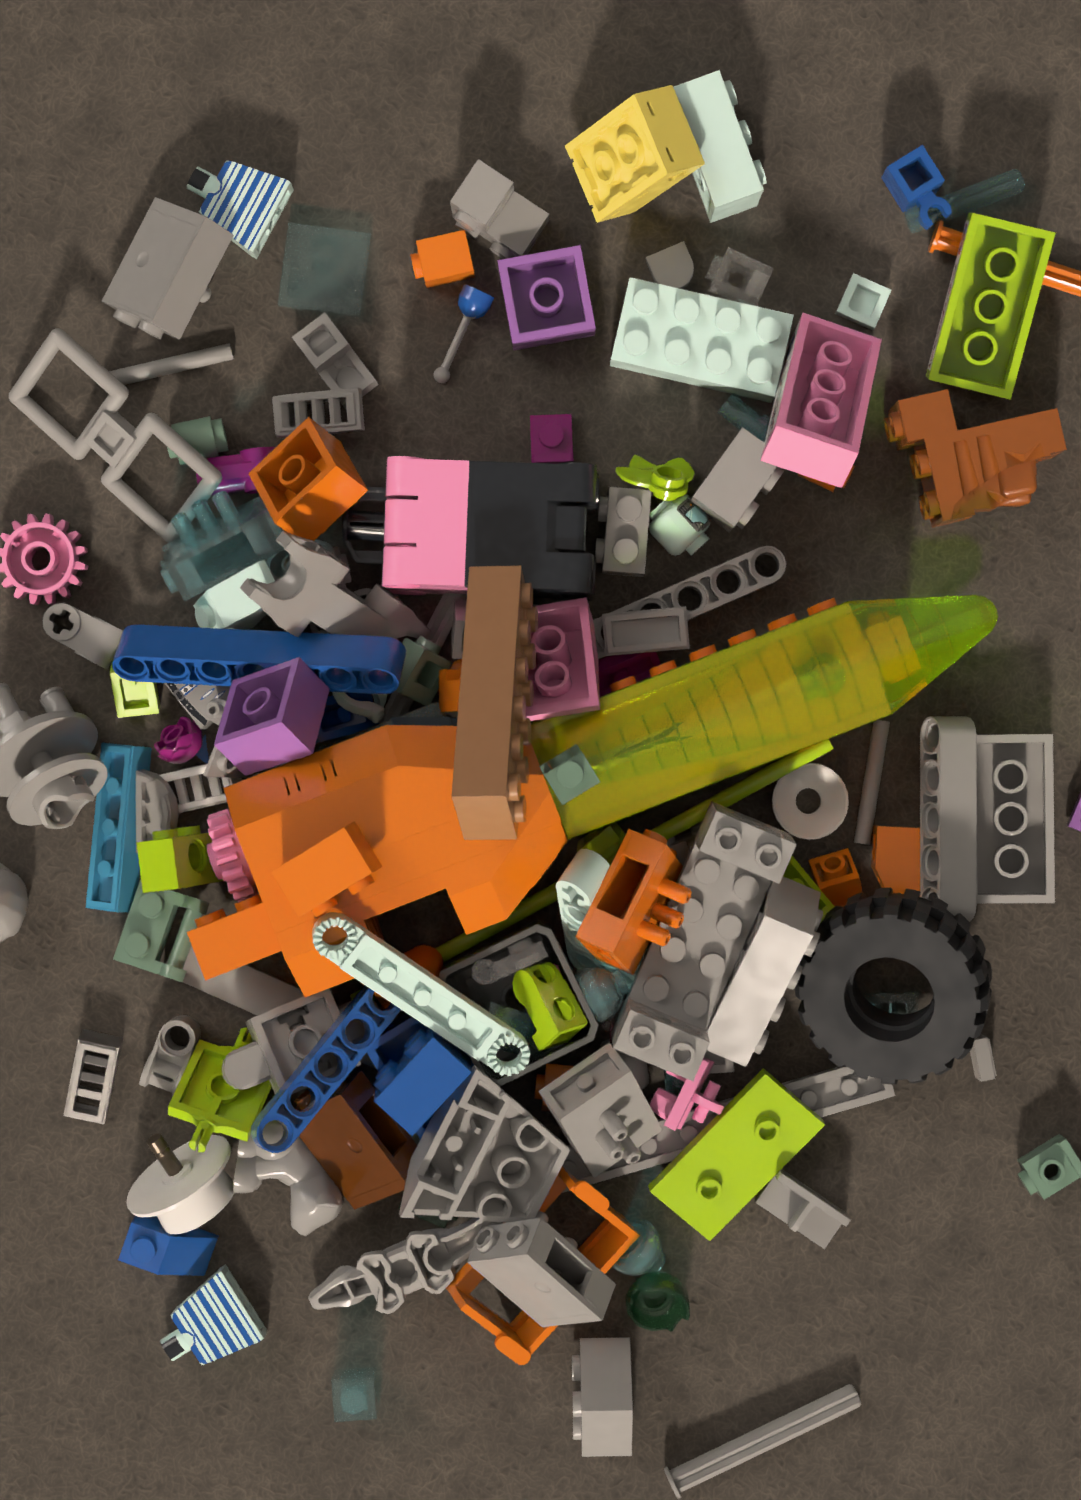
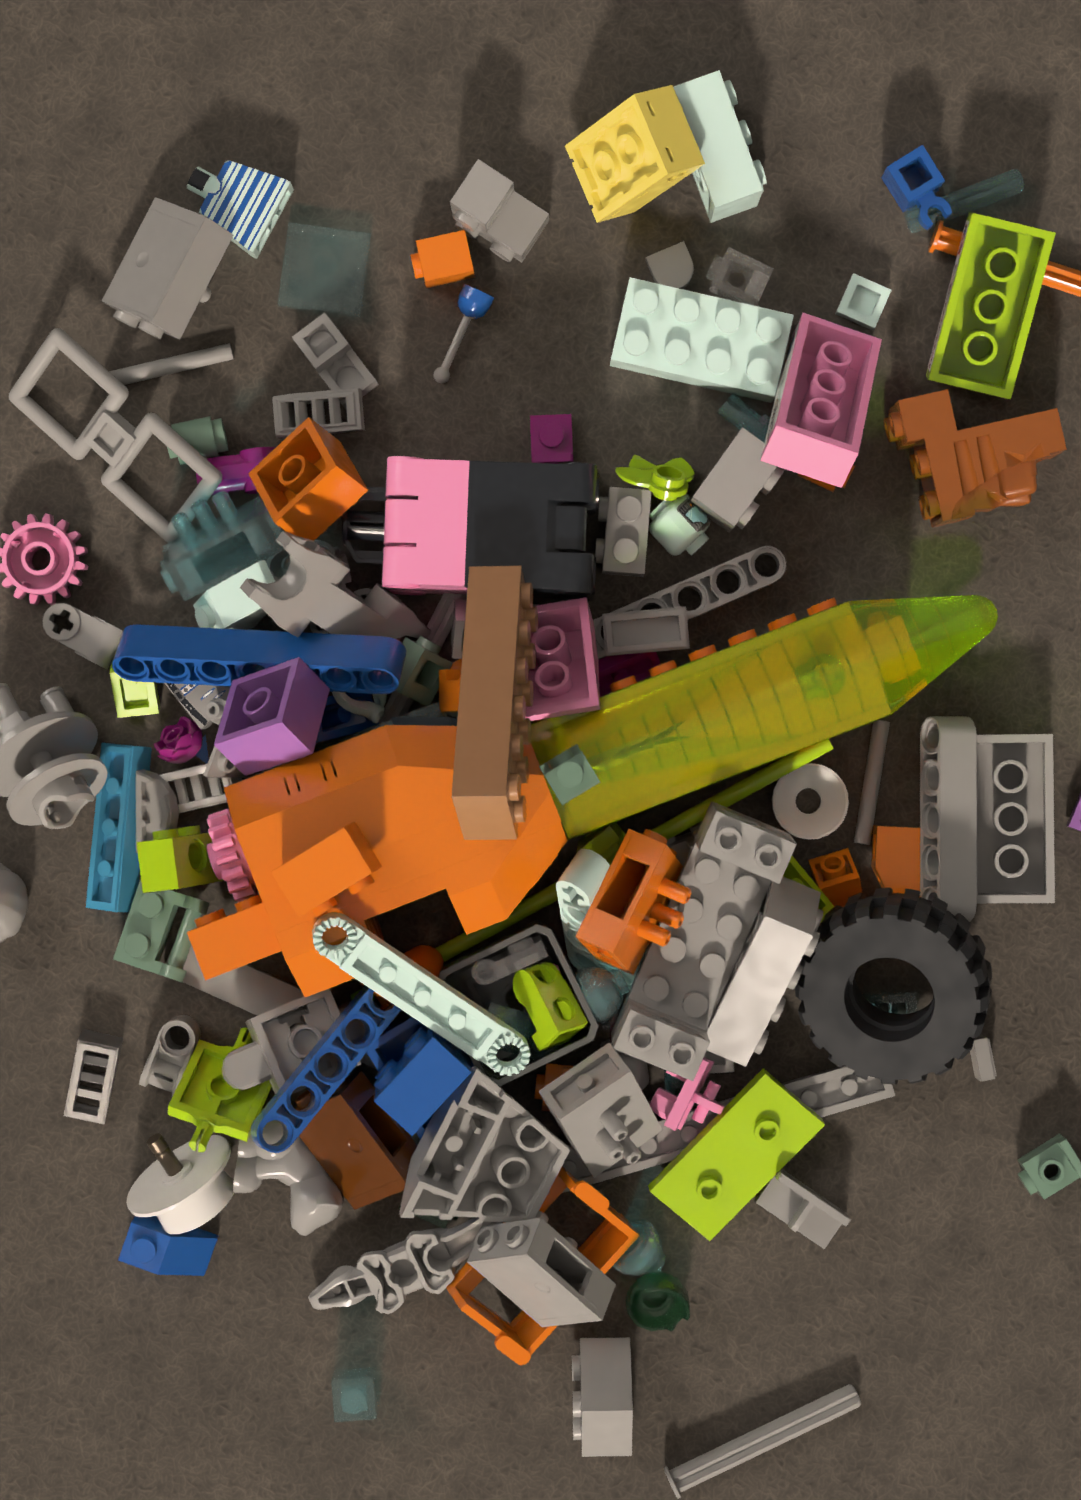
(214, 1321): torso -> none
(546, 297): medium lavender brick -> none

